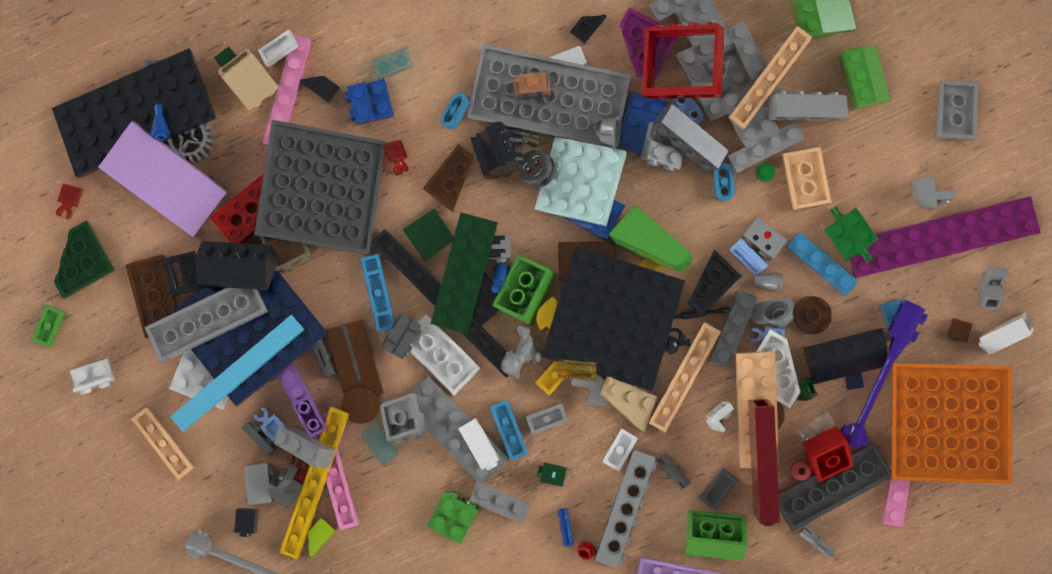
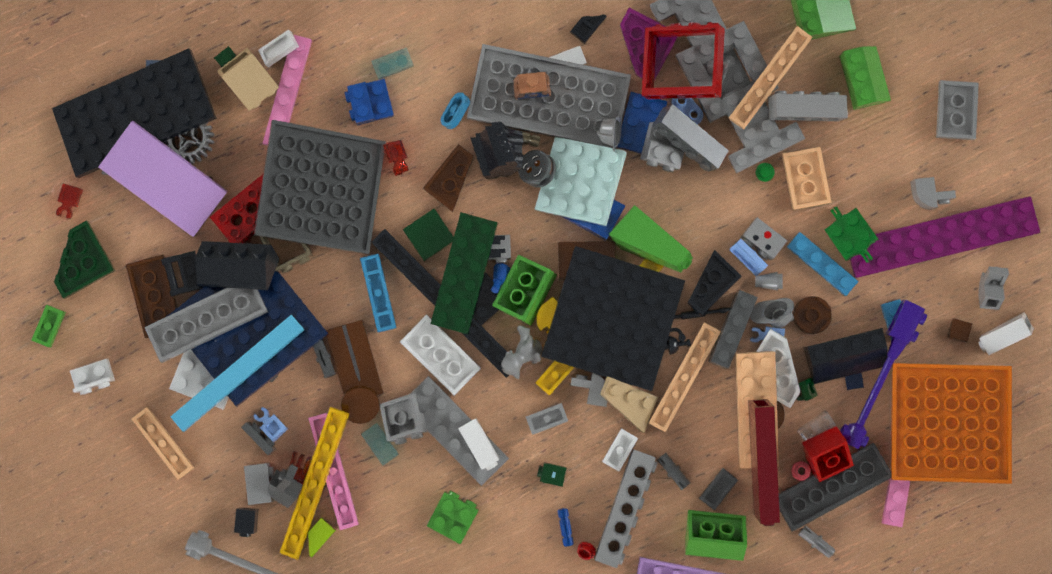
(159, 128): blue cone -> none
(300, 445): light grey brick -> none
(302, 401): medium lavender slope -> none
(321, 86): black tile -> none
(401, 336): dark grey brick -> none
(499, 502): light grey plate -> none
(509, 430): dark azure plate -> none
(576, 369): clear yellow tile -> none
(720, 412): white bracket -> none
(724, 182): dark azure plate -> none

